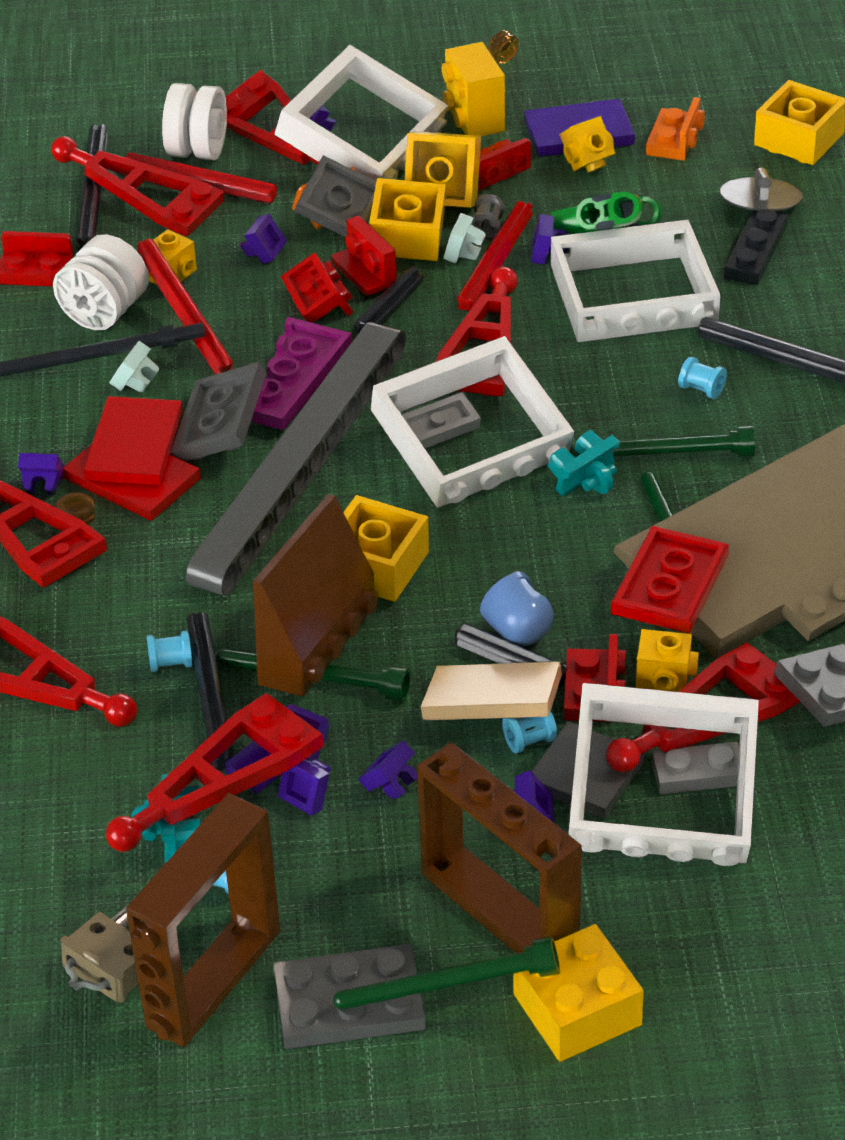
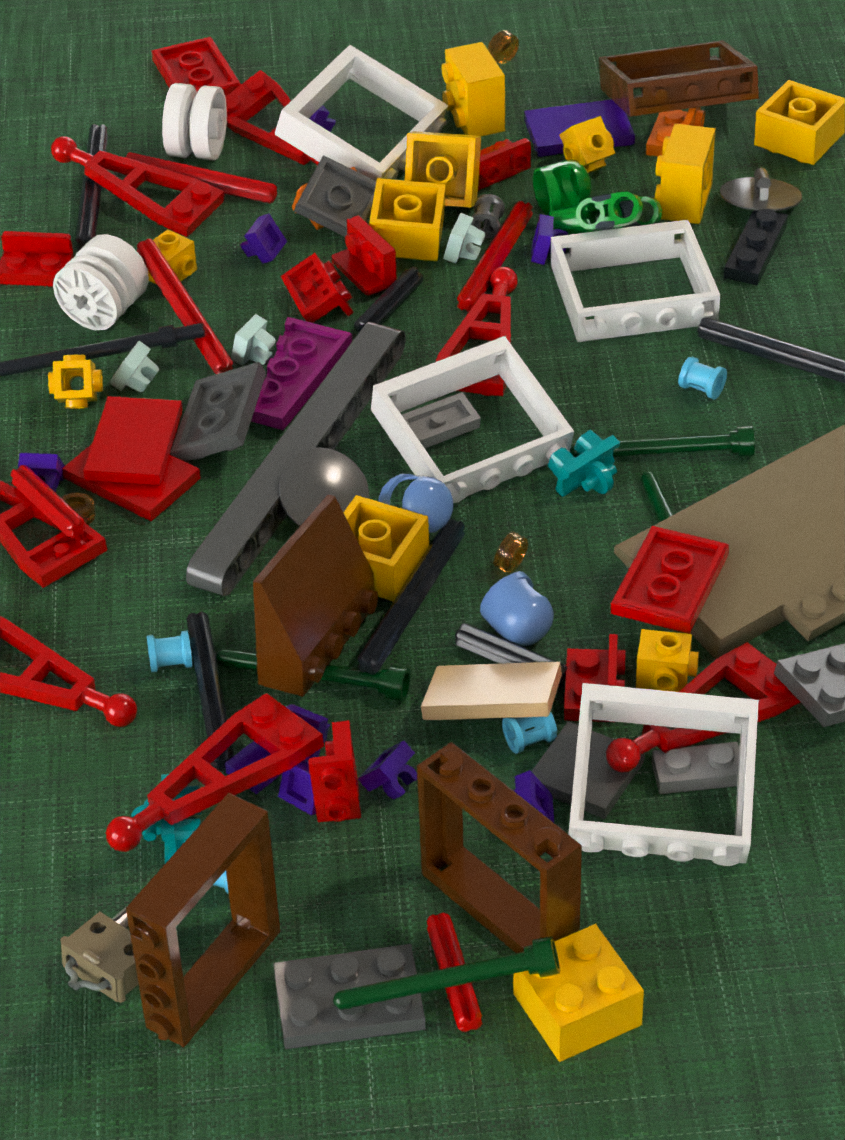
(48, 501): none -> red axle
(62, 376): none -> yellow brick
(196, 64): none -> red tile
(253, 342): none -> light aqua tile
(316, 474): none -> dark grey shield
(336, 778): none -> red bracket
(410, 597): none -> black axle
(423, 496): none -> medium blue helmet
(449, 954): none -> red axle
(511, 552): none -> clear orange tile
(561, 185): none -> green helmet
(678, 78): none -> reddish brown window
(685, 172): none -> yellow brick

